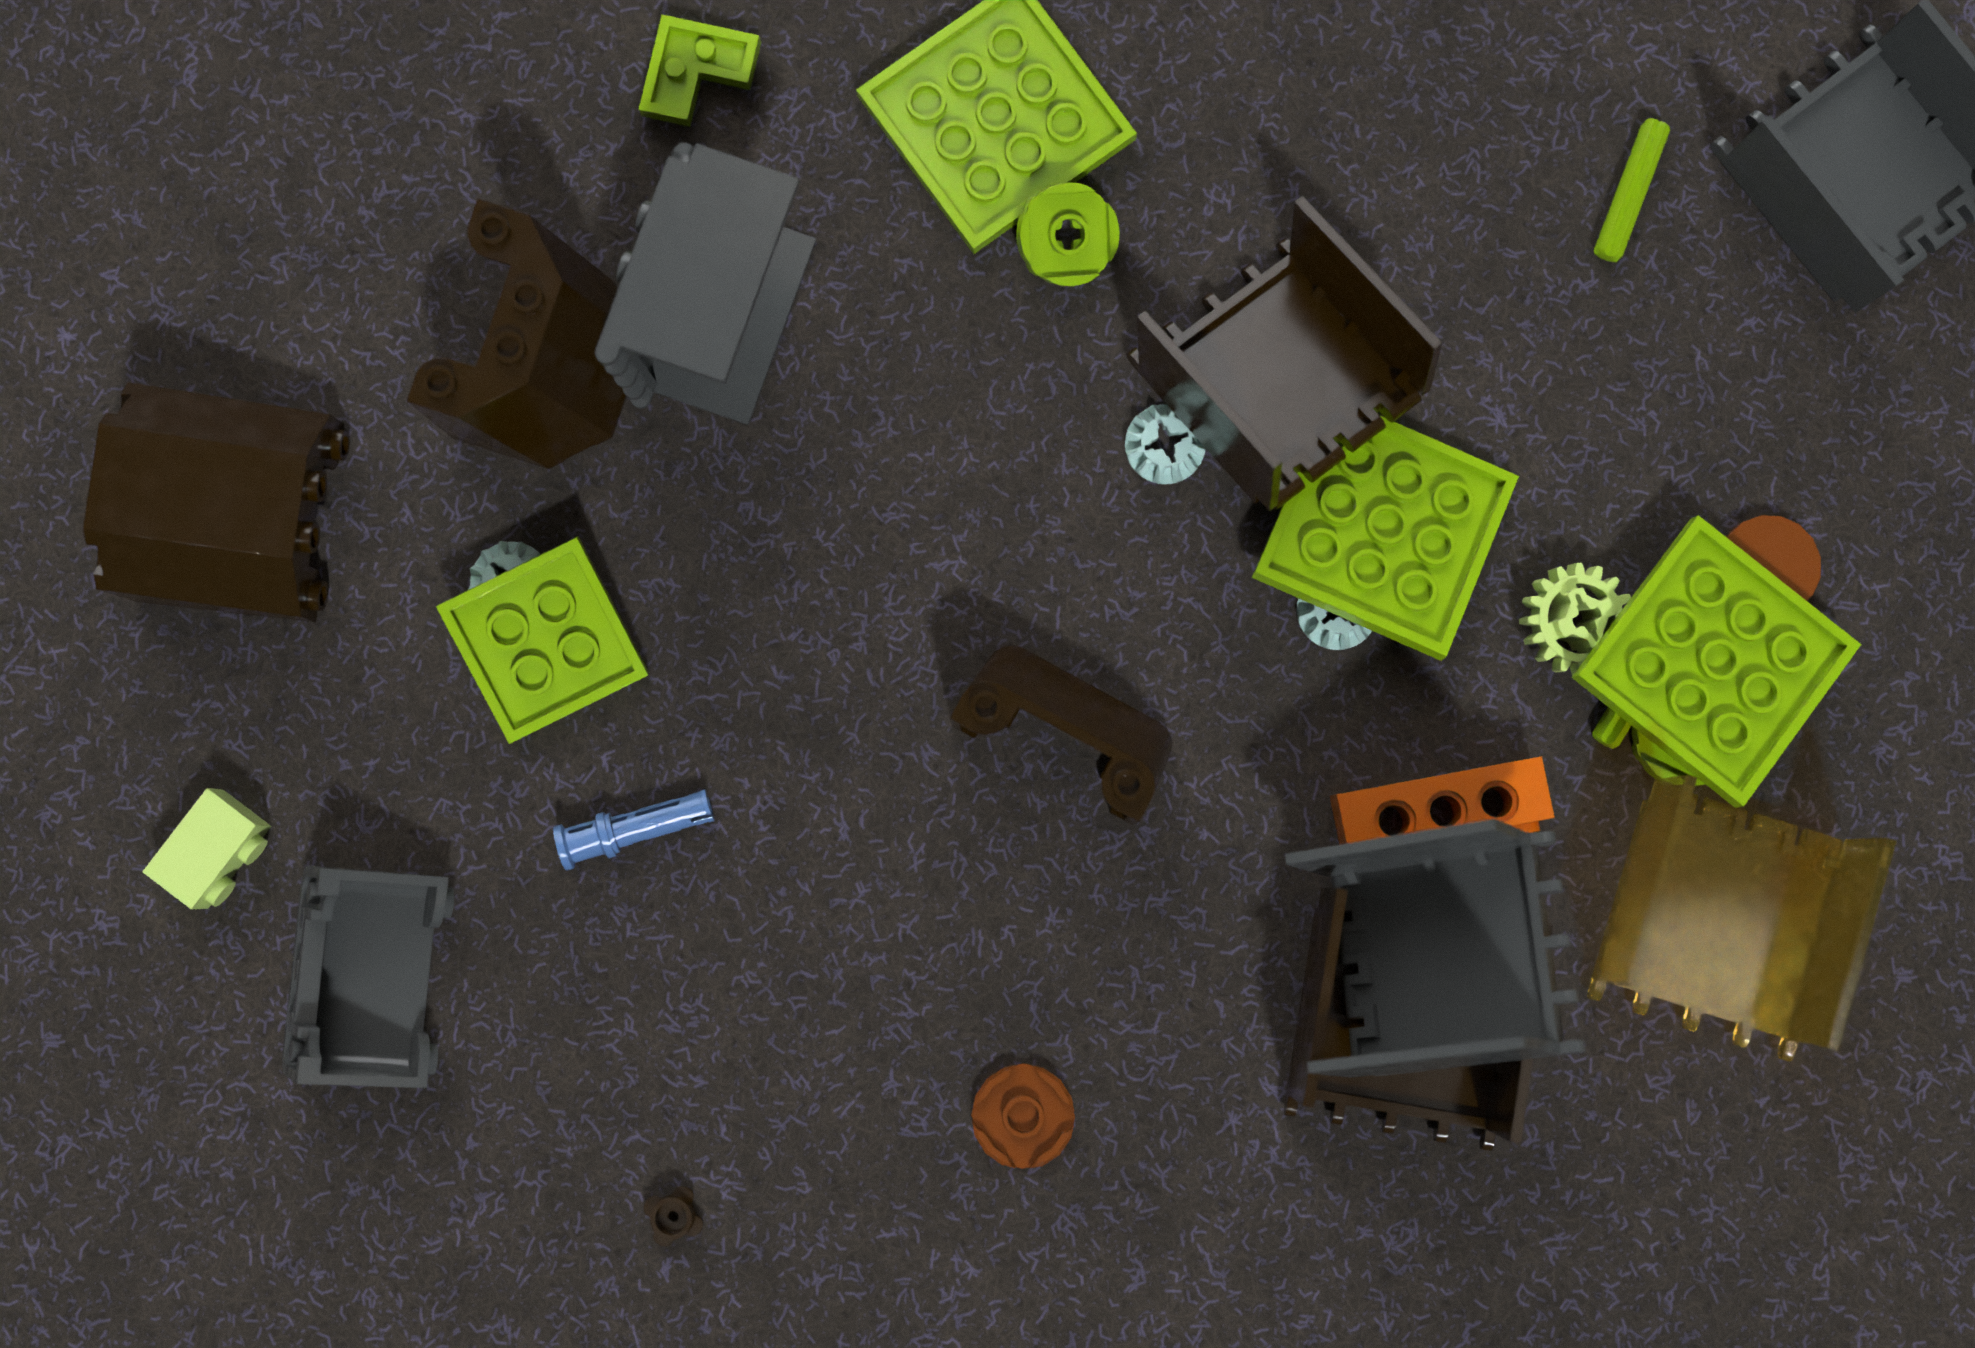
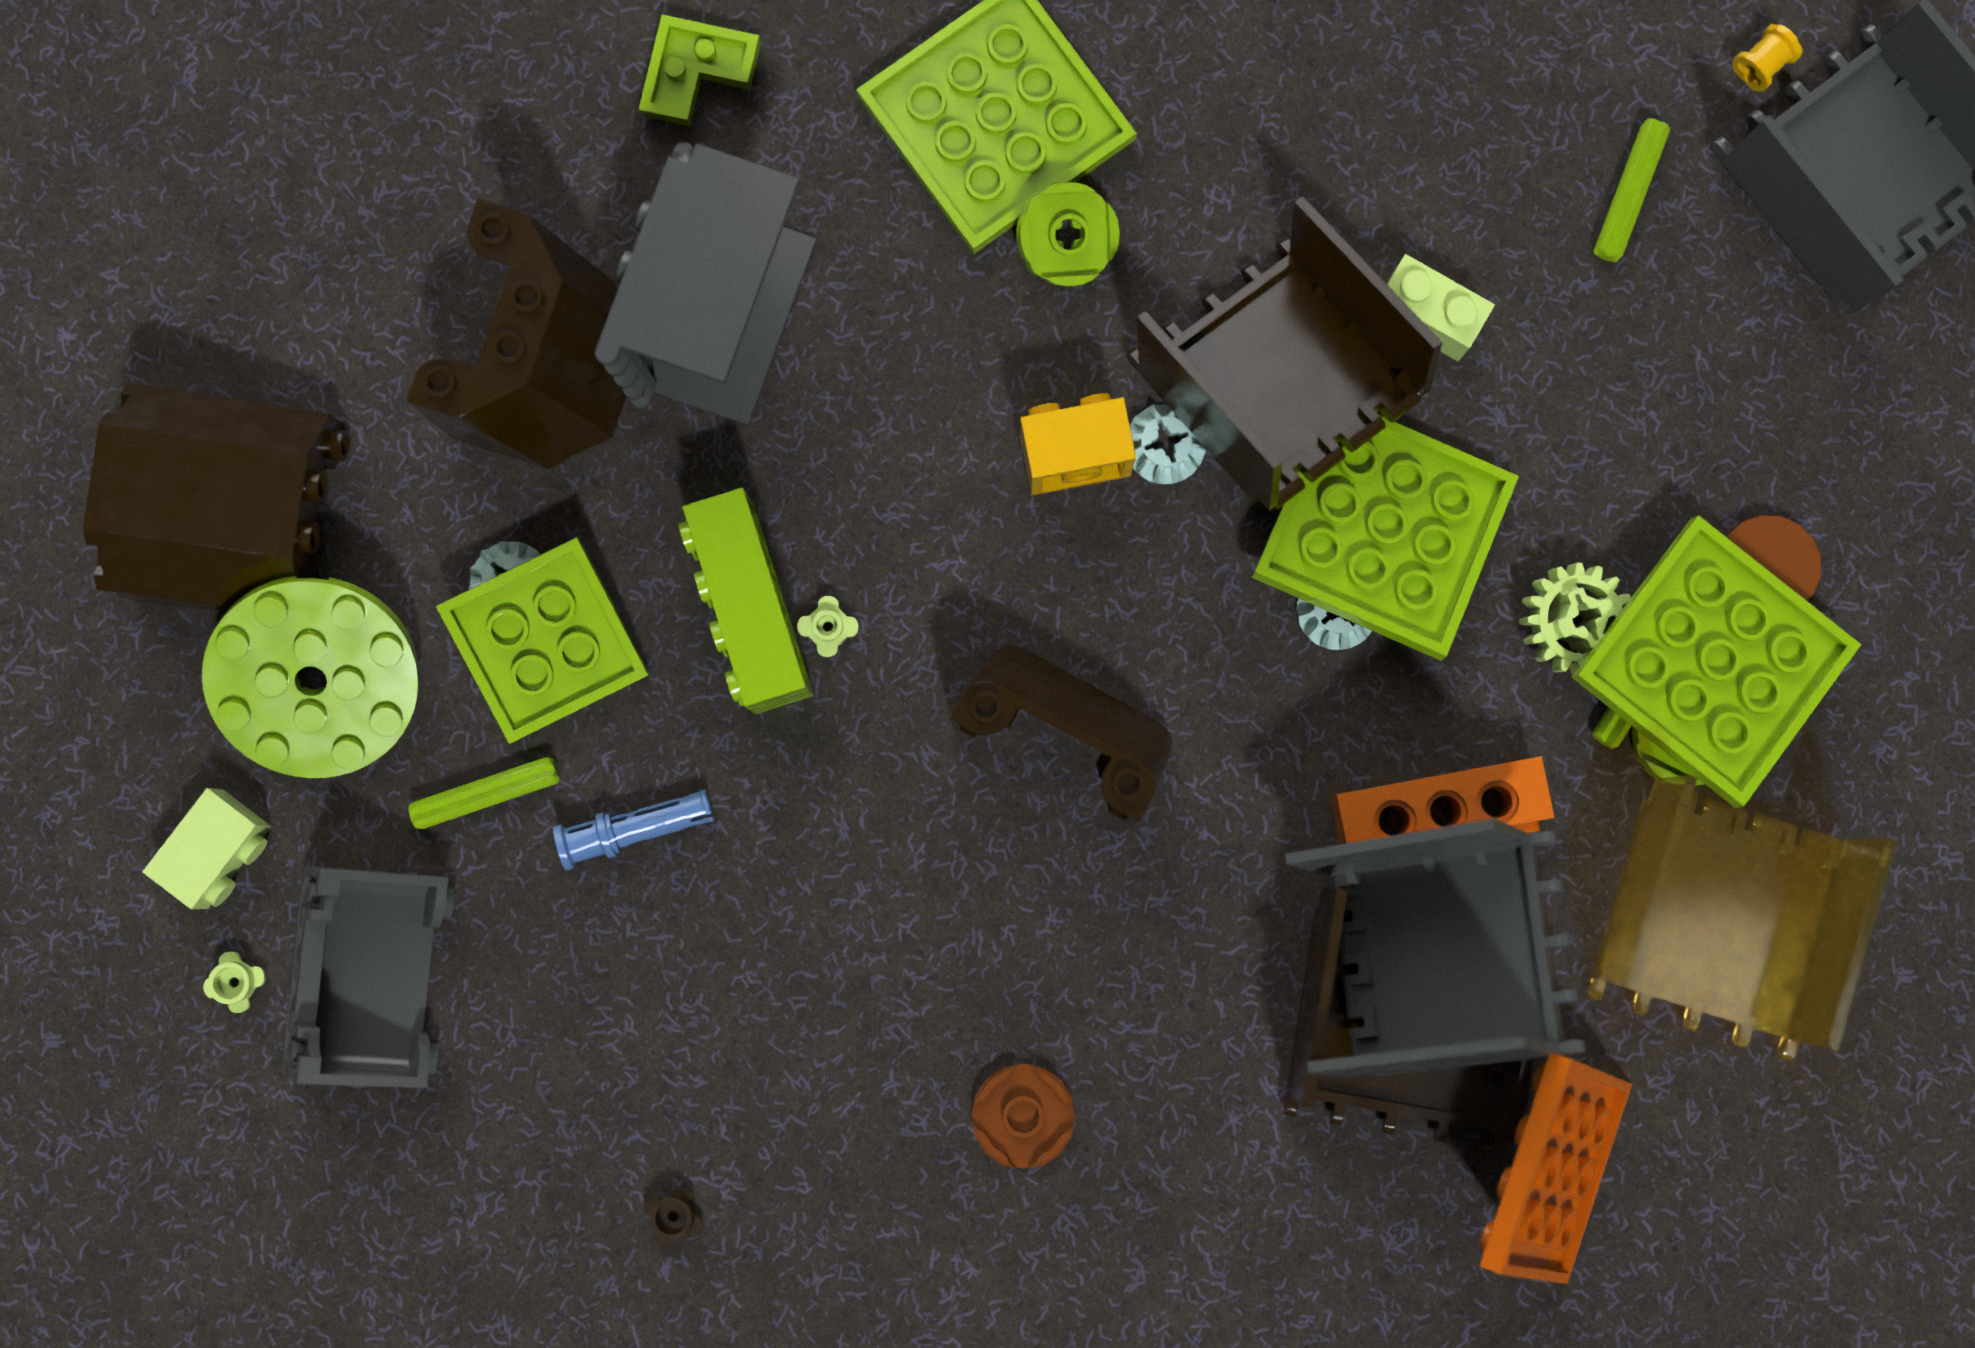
(220, 988): none -> yellowish green plate
(320, 624): none -> lime plate
(483, 793): none -> lime axle
(747, 600): none -> lime brick
(827, 641): none -> yellowish green plate
(1076, 444): none -> yellow brick
(1441, 304): none -> yellowish green brick
(1555, 1171): none -> orange plate
(1767, 57): none -> yellow bush

